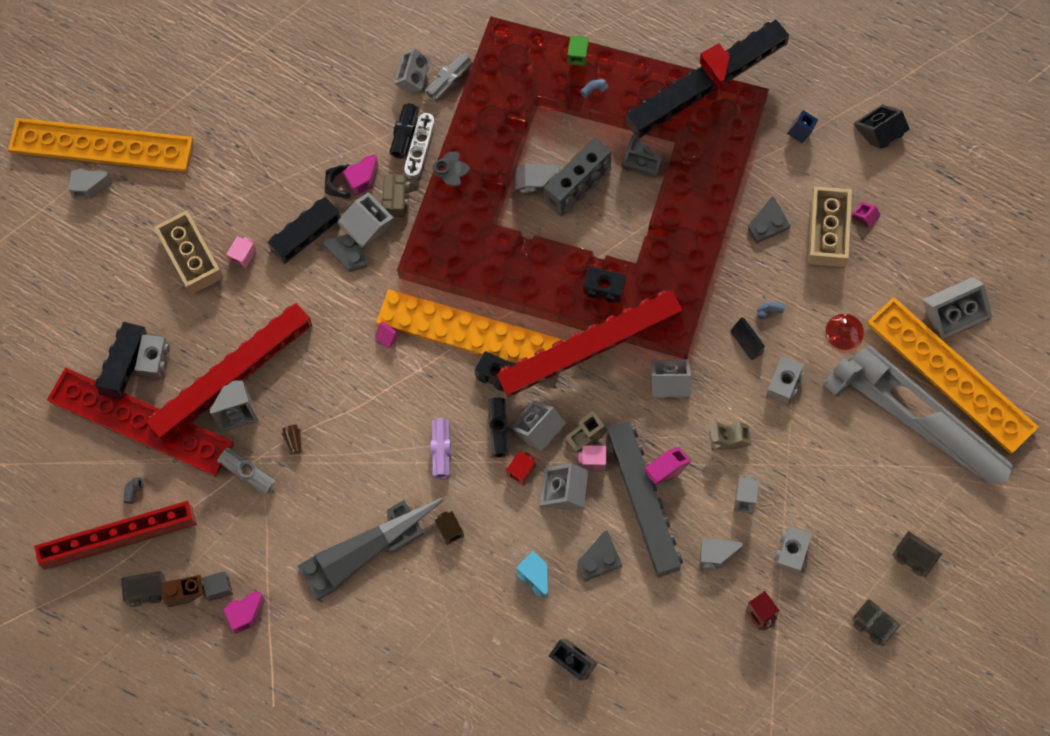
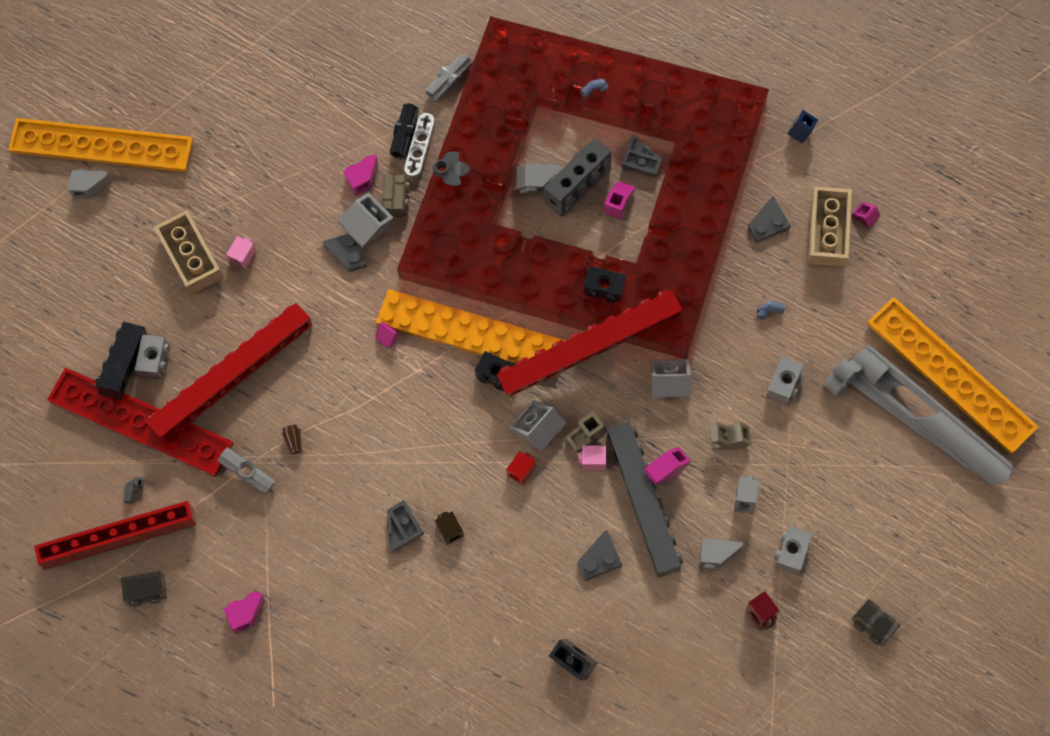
(182, 590): reddish brown slope -> none
(217, 586): dark grey brick -> none
(233, 407): light grey slope -> none
(304, 230): black brick -> none
(329, 177): black helmet -> none
(338, 563): dark grey plate -> none
(412, 71): light grey brick -> none
(441, 448): lavender piece -> none
(499, 438): black piece -> none
(534, 572): medium azure slope -> none
(564, 487): light grey slope -> none
(578, 50): bright green brick -> none
(618, 199): none -> dark pink slope
(698, 84): black brick -> none
(715, 63): red slope -> none
(748, 339): black slope -> none
(840, 338): clear red dish -> none
(882, 126): black slope -> none
(916, 554): clear smoke piece -> none
(958, 307): light grey slope -> none

